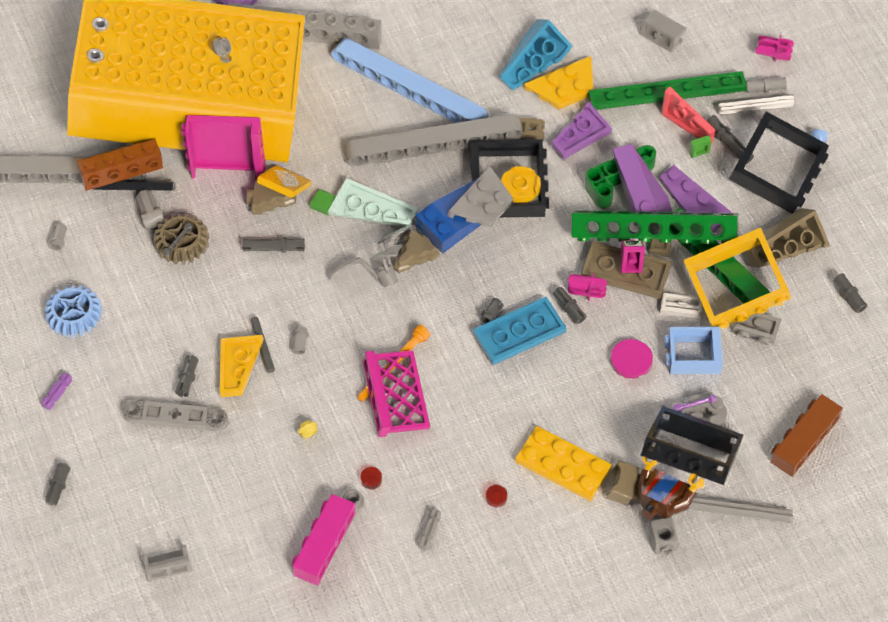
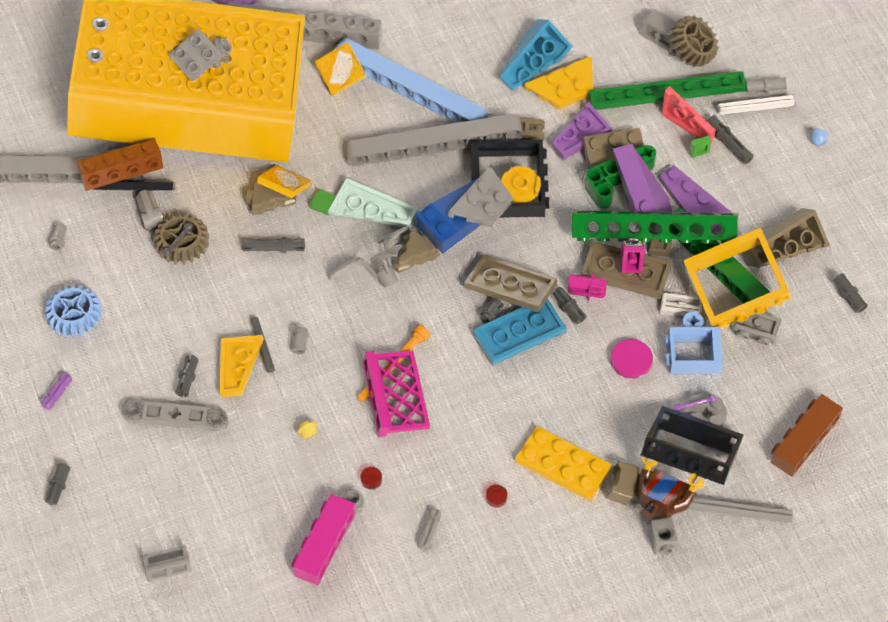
(196, 55): none -> light grey hinge
(224, 143): dark pink panel -> none
(340, 68): none -> tile
(510, 283): none -> dark tan plate
(599, 147): none -> dark tan wing
(691, 318): none -> light blue wheel
(694, 41): none -> dark tan gear
(767, 190): black window -> none
(775, 47): dark pink arm -> none

